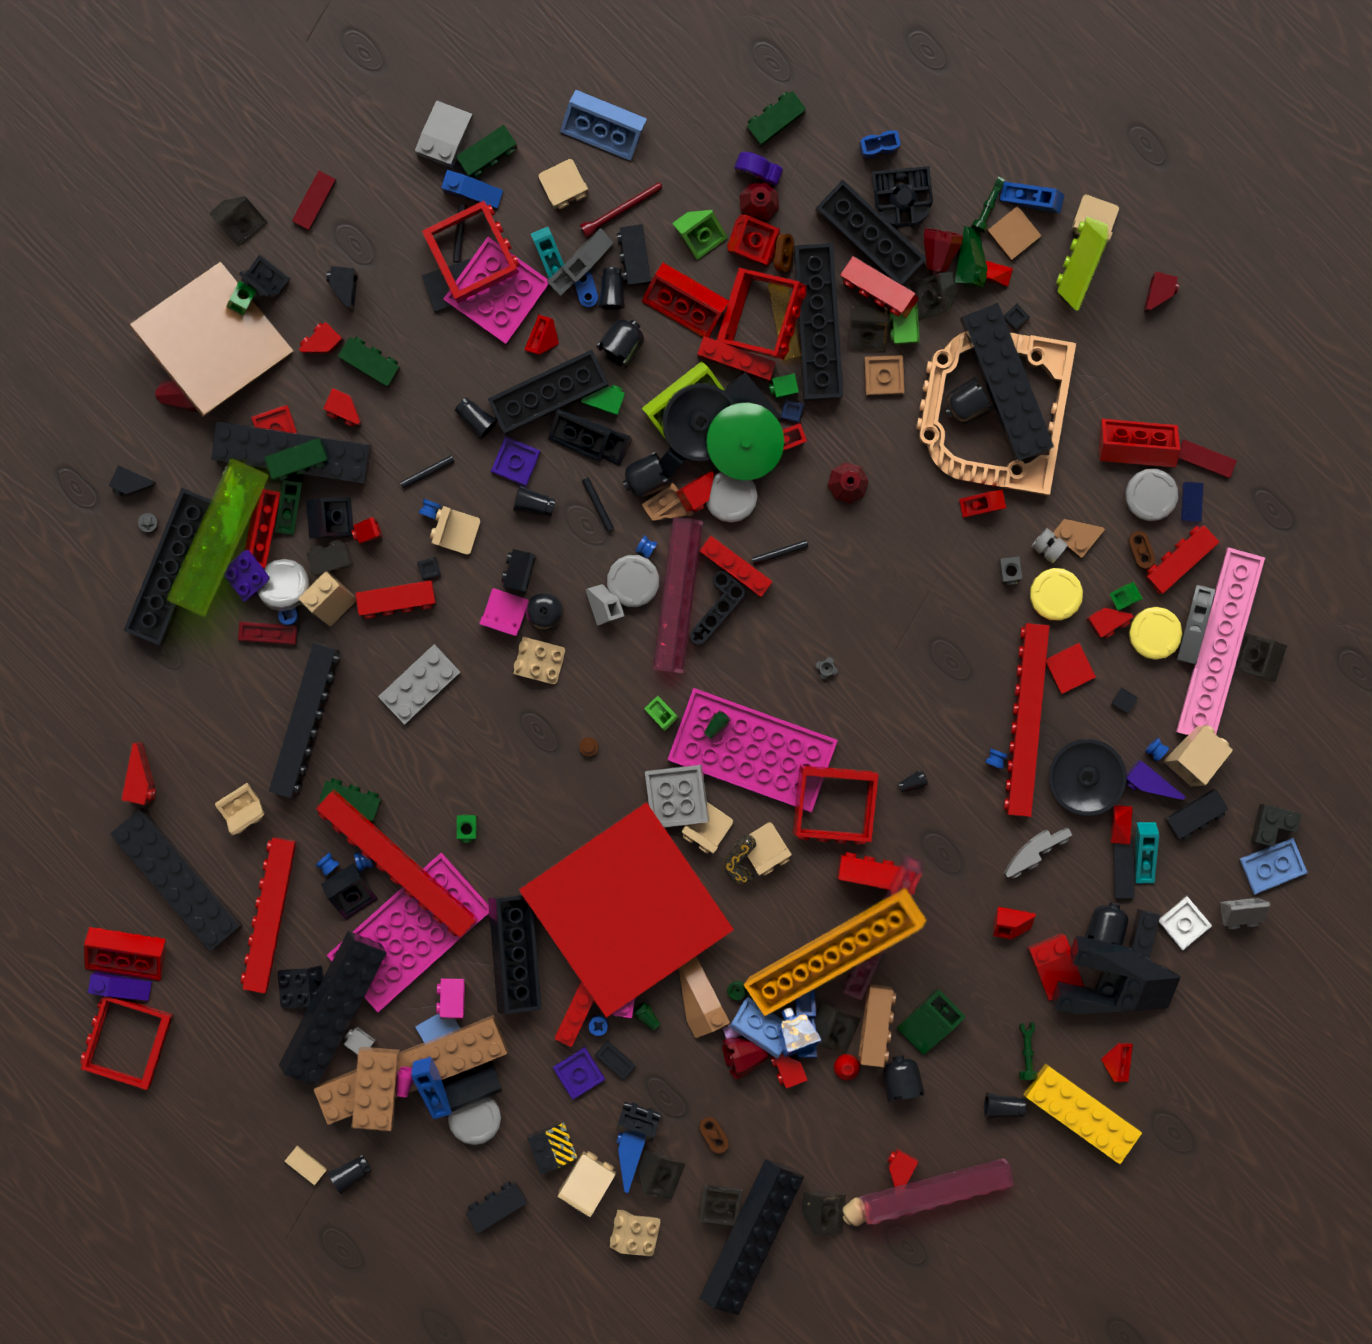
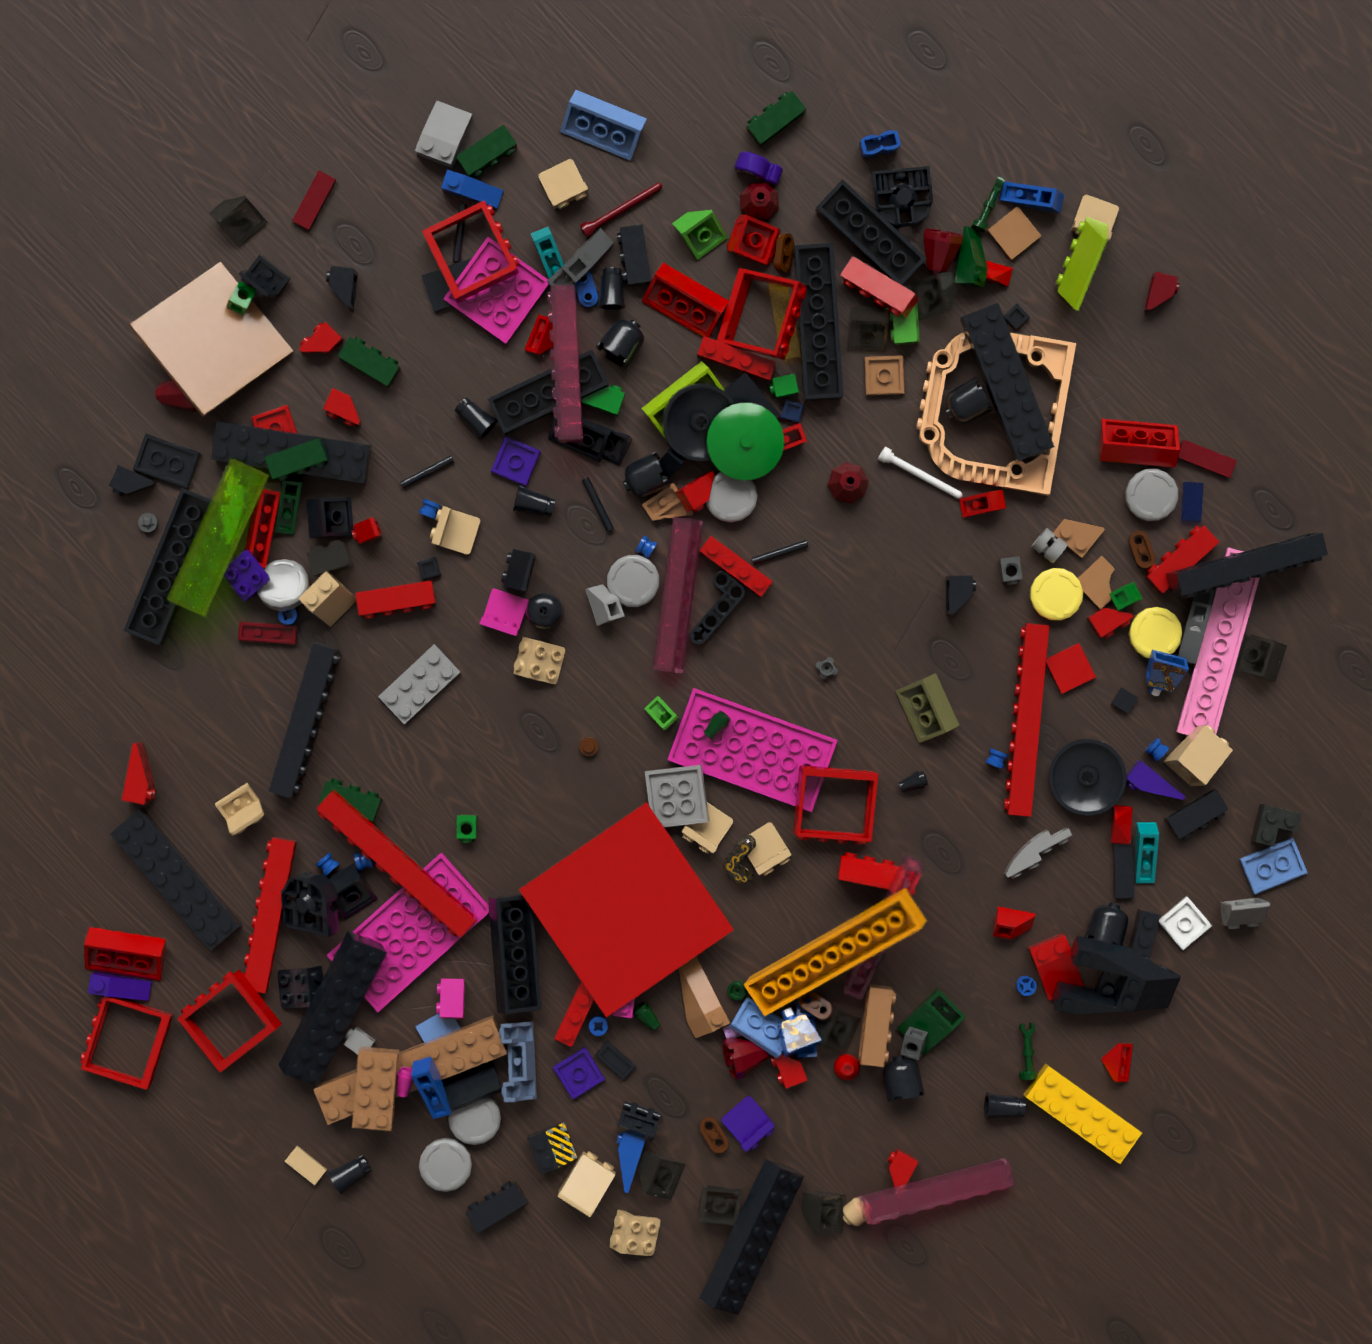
(166, 461): none -> black tile
(254, 1001): none -> red window
(308, 893): none -> black connector
(445, 1164): none -> light grey piece
(520, 1061): none -> sand blue bracket
(566, 363): none -> clear pink brick
(748, 1123): none -> dark purple bracket
(816, 1005): none -> reddish brown plate
(888, 456): none -> white piece
(916, 1037): none -> dark grey brick
(927, 708): none -> olive slope
(958, 591): none -> black slope
(1028, 987): none -> blue wheel
(1096, 582): none -> medium nougat tile
(1165, 671): none -> torso
(1247, 564): none -> black brick

